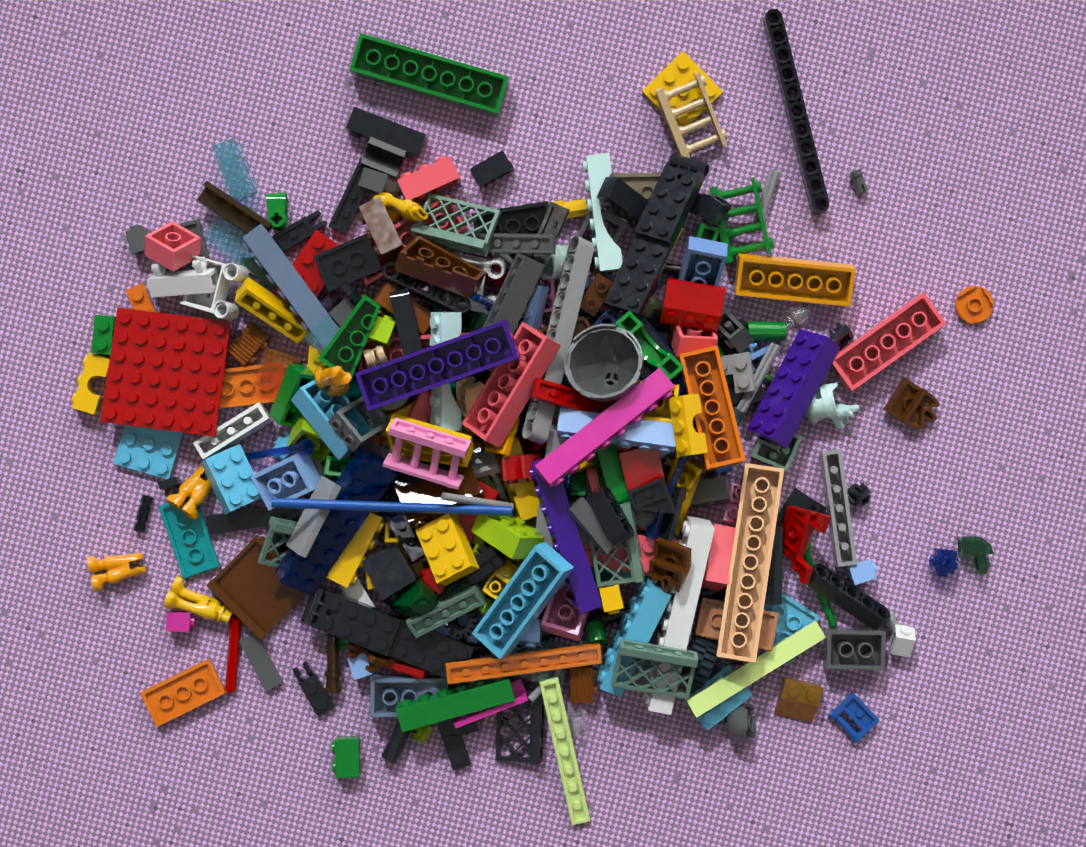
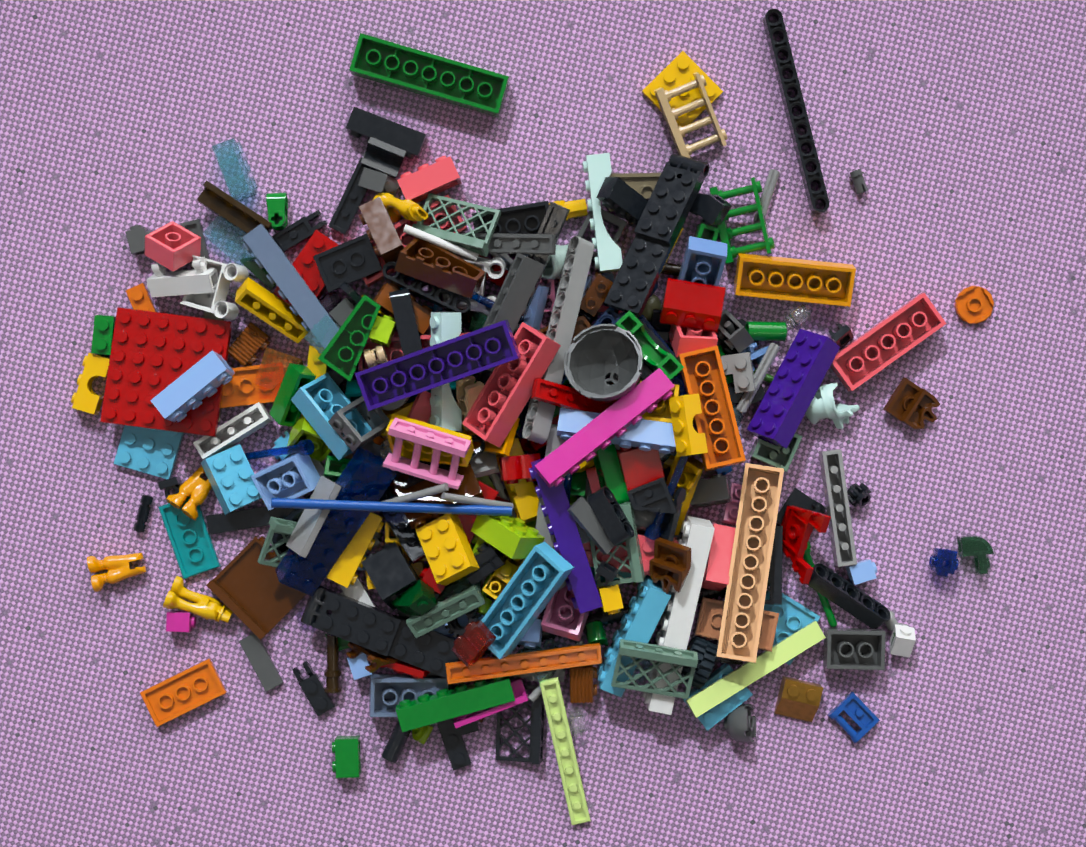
(193, 387): none -> light blue brick
(233, 654): red axle -> none
(334, 378): light orange piece -> none
(420, 494): none -> light grey bar
(440, 242): none -> white bar
(473, 643): none -> clear red brick
(492, 169): black panel -> none
(607, 571): none -> black tile

